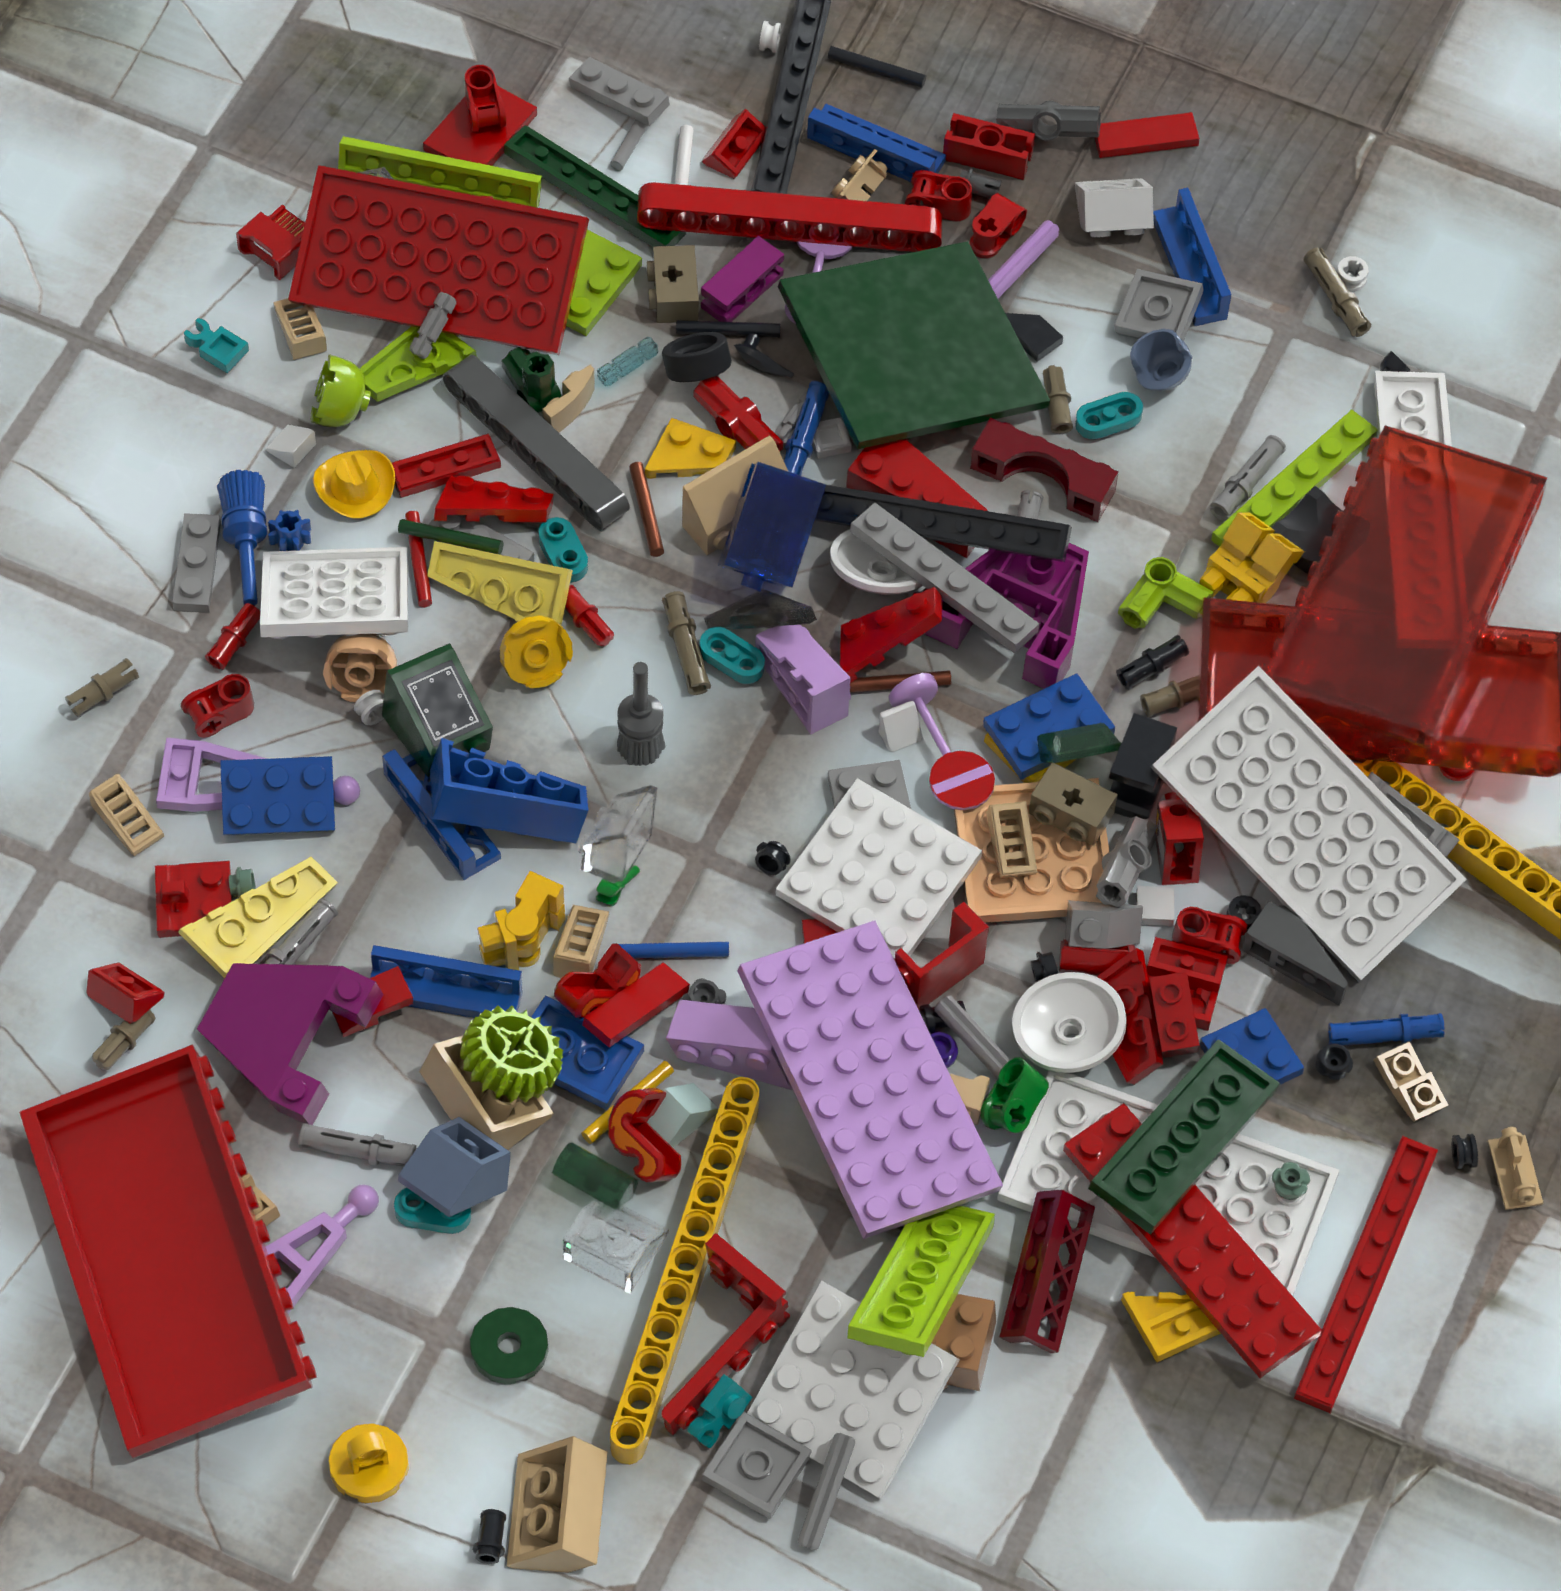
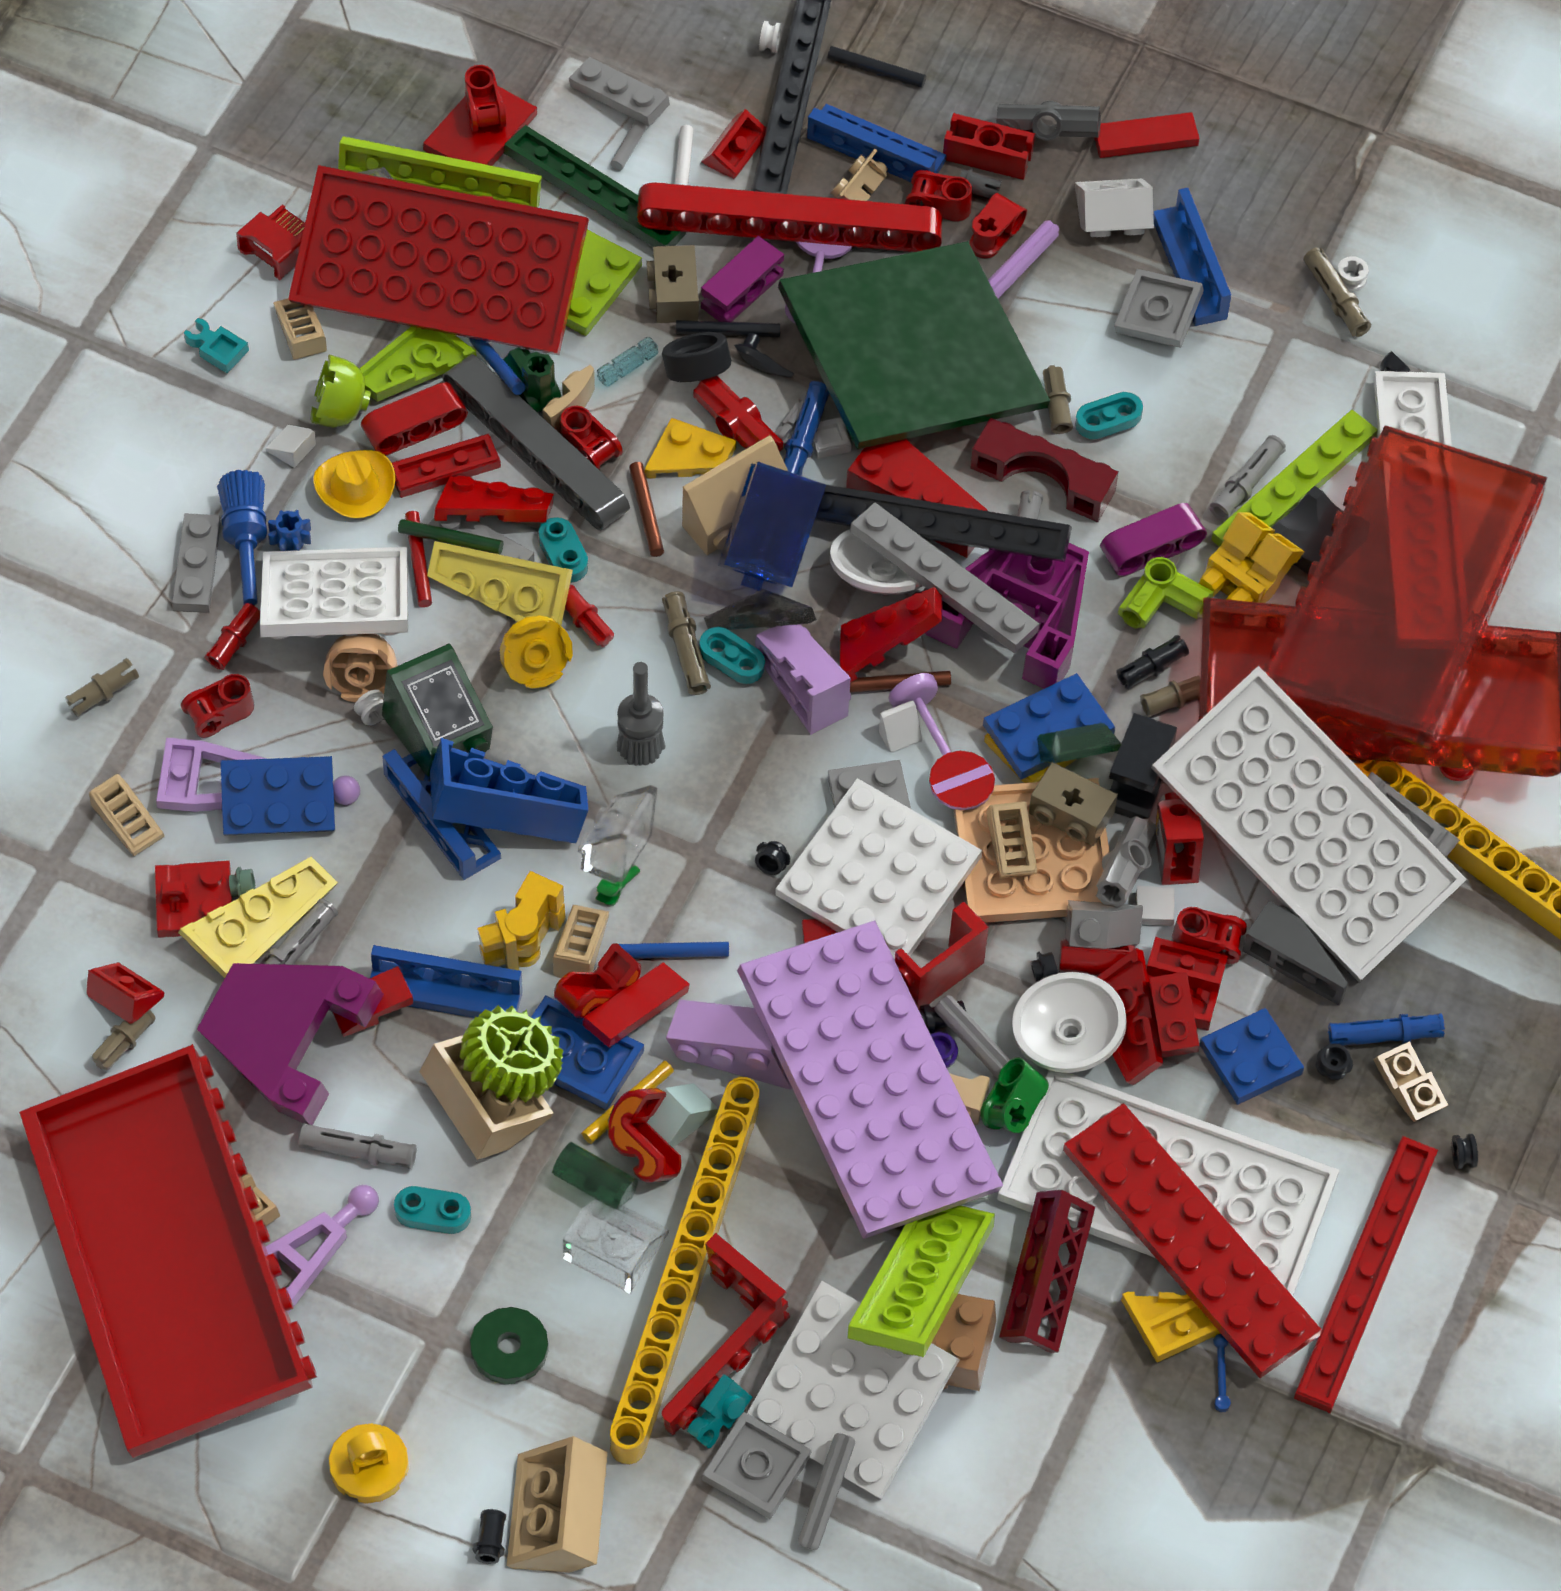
(414, 418): none -> red beam
(433, 325): light grey axle -> none
(456, 1167): sand blue slope -> none
(498, 365): none -> blue bar
(592, 439): none -> red piece
(707, 989): dark grey plate -> none
(1035, 334): black tile -> none
(1152, 537): none -> magenta beam
(1161, 360): sand blue helmet -> none
(1183, 1136): dark green plate -> none
(1222, 1402): none -> blue hinge
(1250, 904): black bush -> none
(1287, 1189): sand green plate -> none
(1515, 1170): tan hinge -> none

